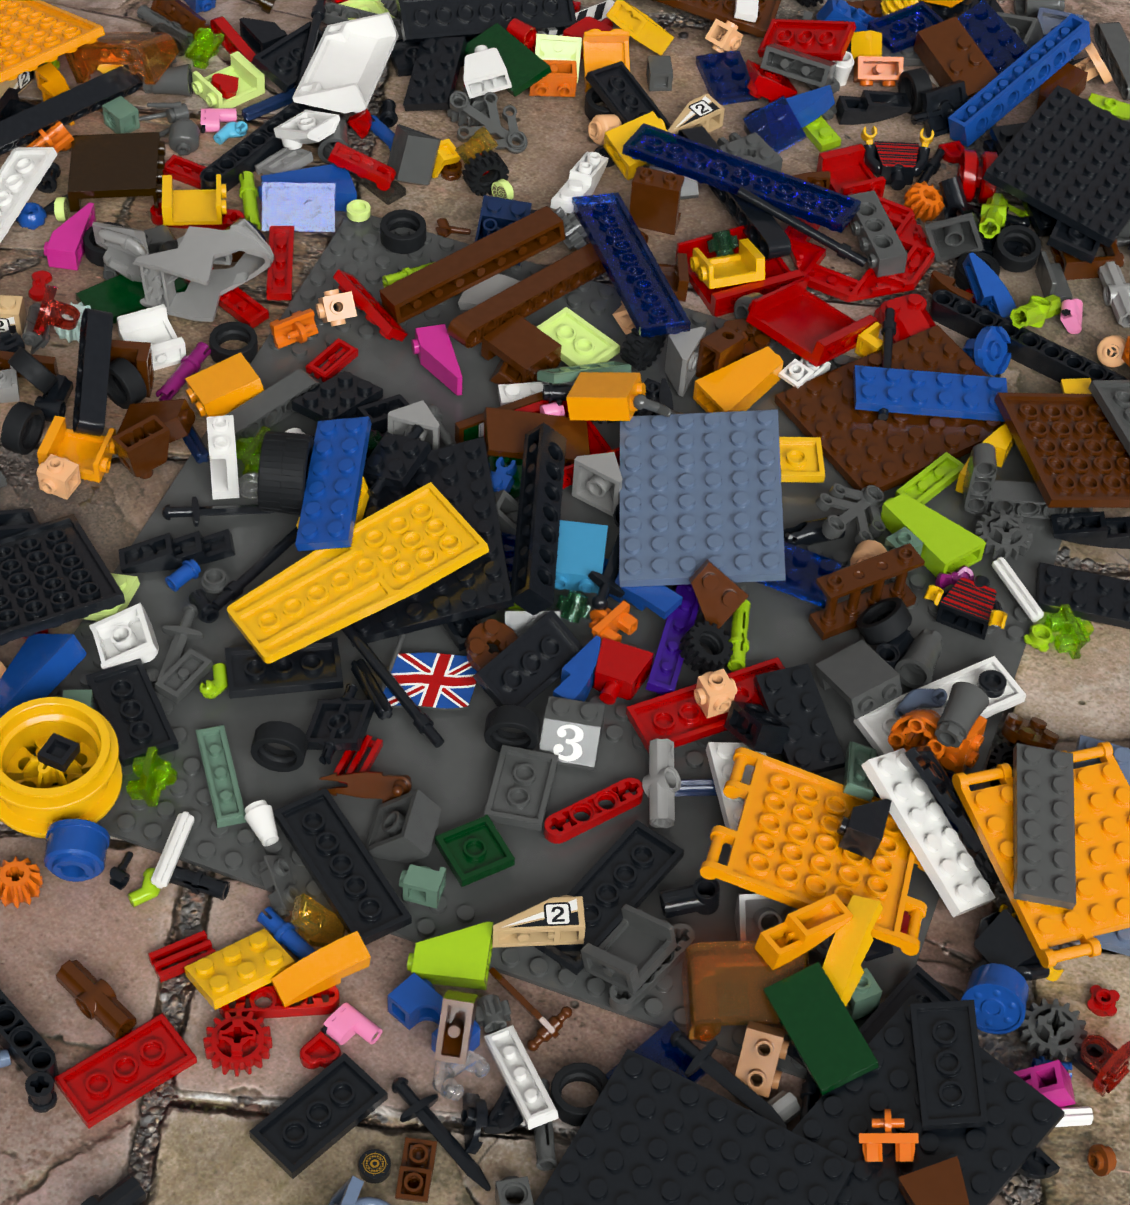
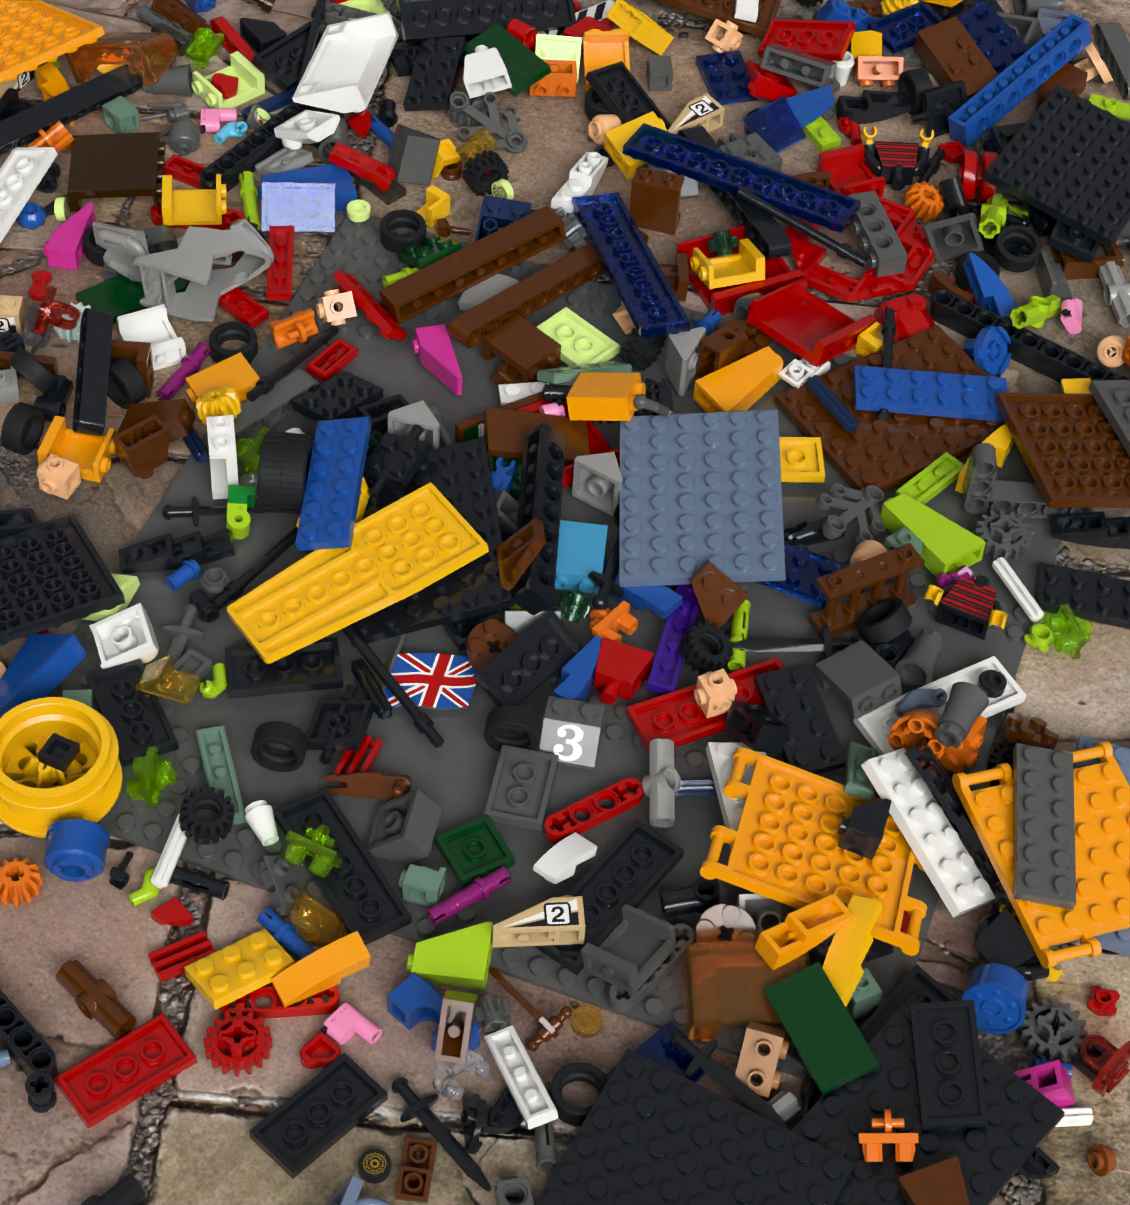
(164, 681): none -> clear yellow slope
(172, 913): none -> red tile
(203, 829): none -> black tyre
(218, 403): none -> yellow gear
(237, 516): none -> leg
(257, 116): none -> tile
(268, 383): none -> black bar
(323, 857): none -> clear neon green hips
(428, 252): none -> dark green plate
(436, 206): none -> yellow panel
(479, 889): none -> magenta pin
(518, 552): none -> reddish brown wing
(563, 857): none -> white slope
(586, 1022): none -> clear yellow tile
(709, 321): none -> blue pin
(730, 916): none -> plate
(823, 644): none -> black sword
(832, 403): none -> dark blue axle
(850, 129): none -> red arm

